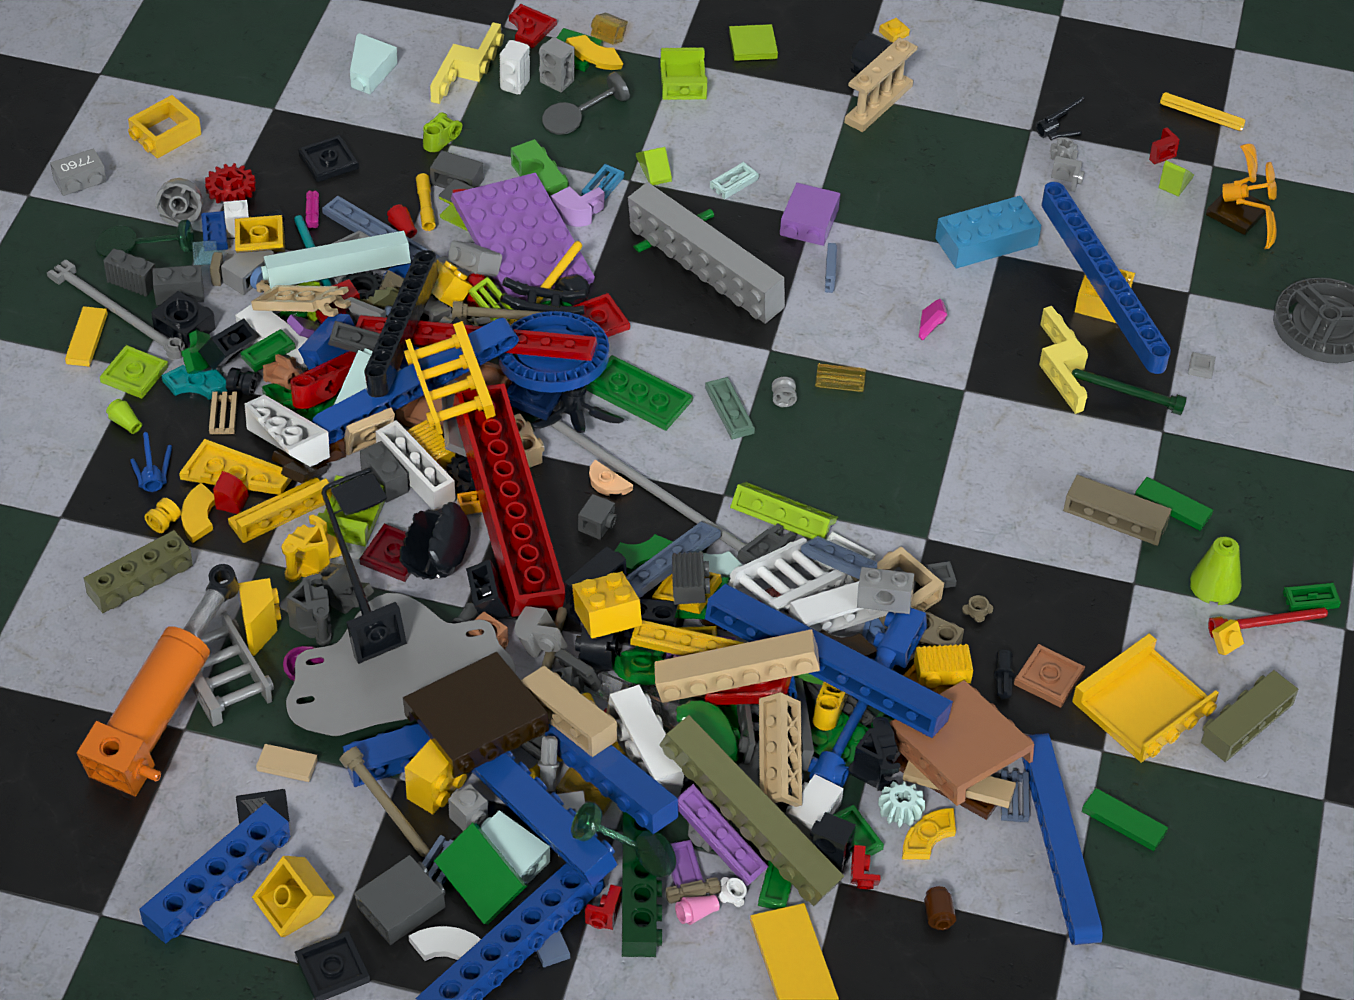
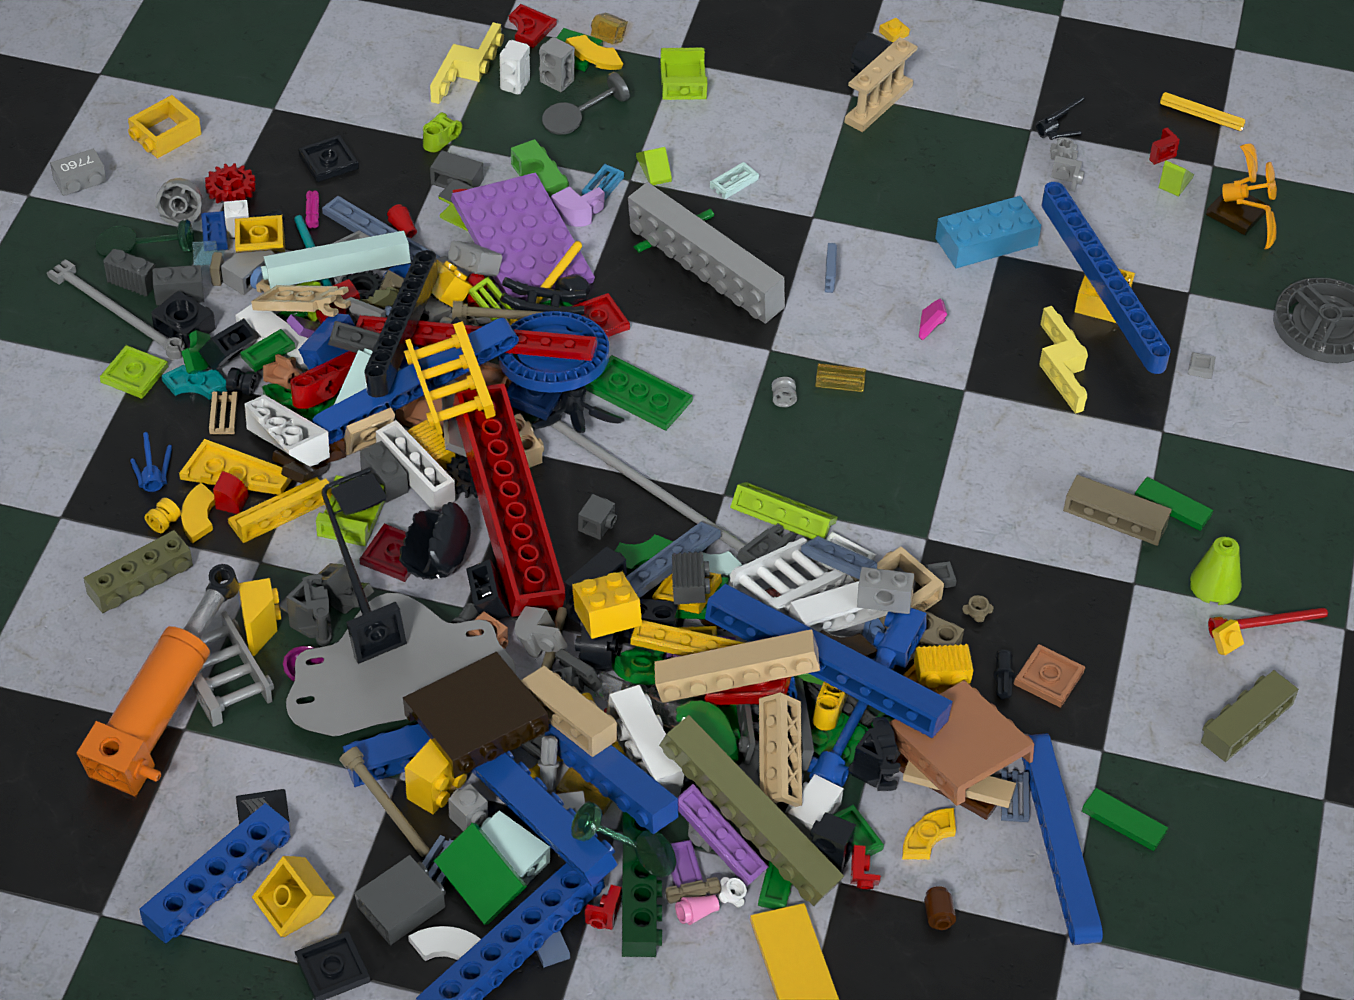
(86, 336): yellow tile -> none
(123, 415): lime cone -> none
(287, 763): tan tile -> none
(309, 549): yellow piece -> none
(371, 63): light aqua slope -> none
(424, 192): yellow piece -> none
(469, 502): light orange piece -> none
(607, 481): light nougat plate -> none
(729, 408): sand green tile -> none
(753, 42): lime tile -> none
(810, 214): medium lavender brick -> none
(901, 804): light aqua gear -> none
(1143, 700): yellow panel -> none
(1173, 403): dark green piece -> none
(1313, 600): green tile -> none

